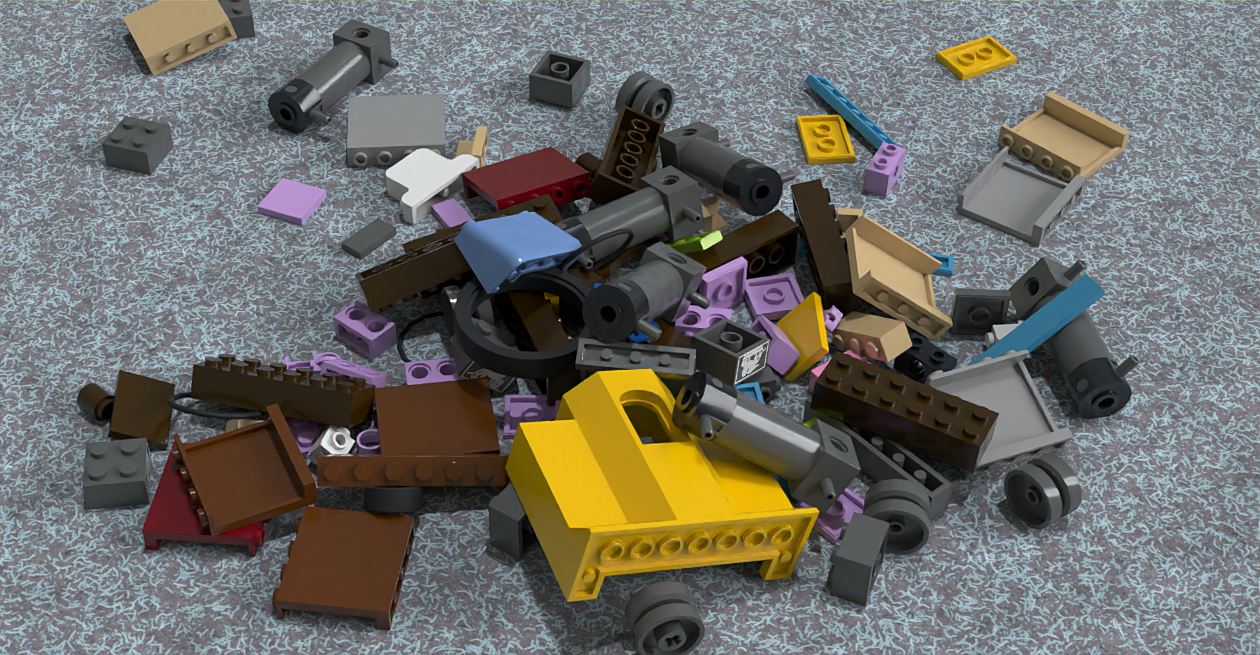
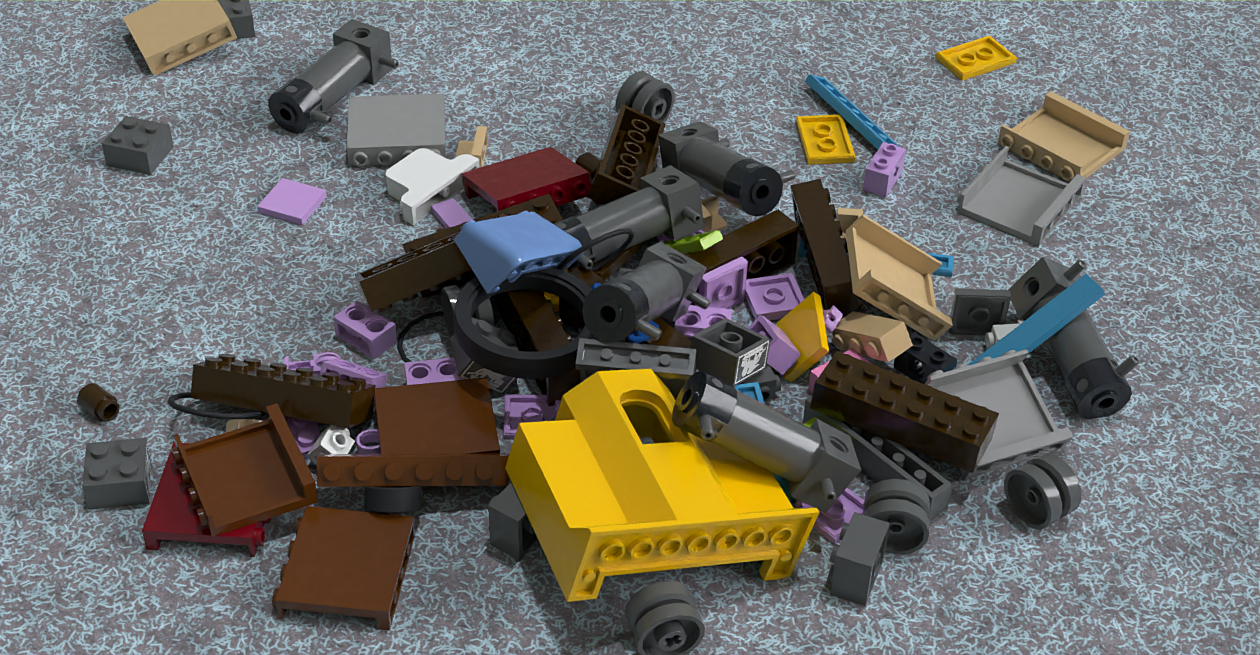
(141, 409): dark brown tile -> none
(369, 238): dark grey tile -> none
(559, 79): dark grey brick -> none

